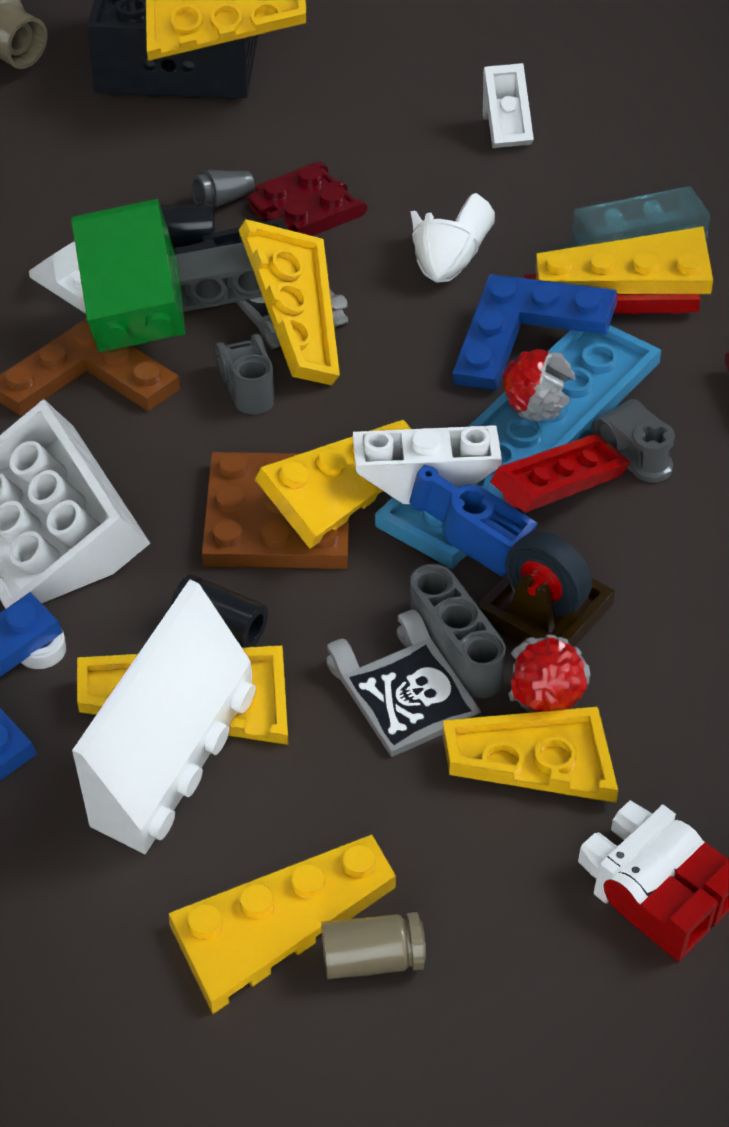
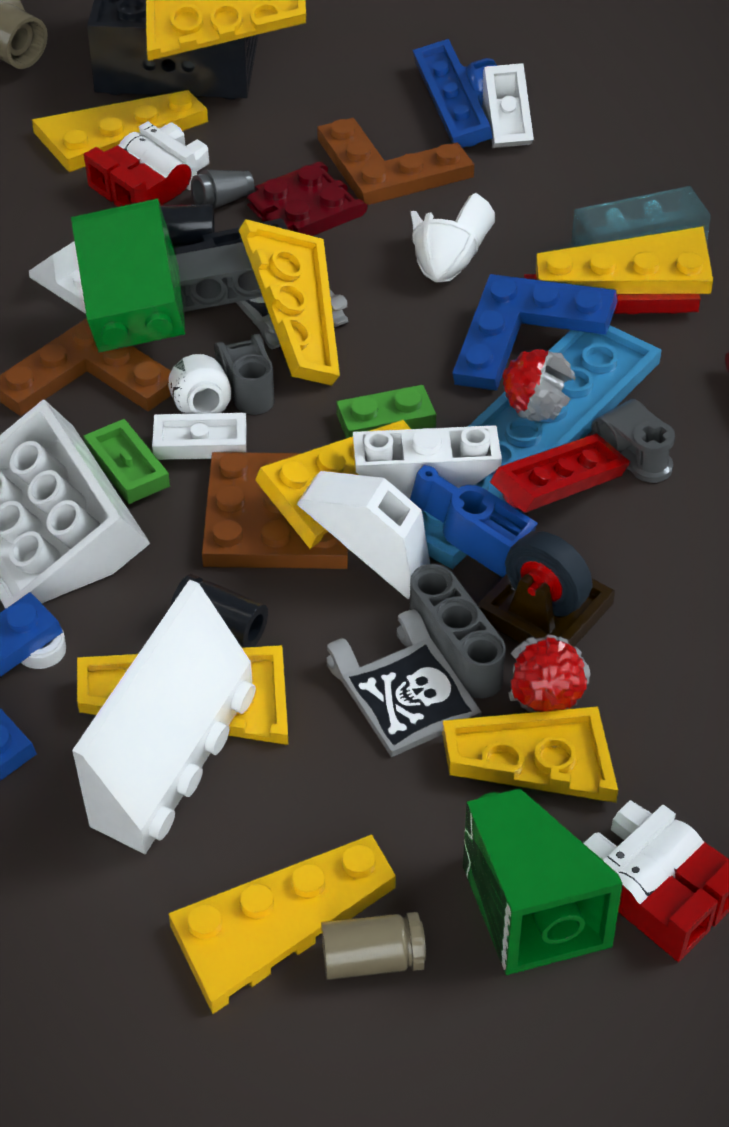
(105, 126): none -> yellow wing
(127, 461): none -> bright green plate
(146, 165): none -> hips
(198, 435): none -> white plate
(199, 385): none -> white head
(371, 522): none -> white slope
(382, 180): none -> dark orange plate
(384, 408): none -> bright green plate
(455, 92): none -> blue plate
(536, 883): none -> green slope

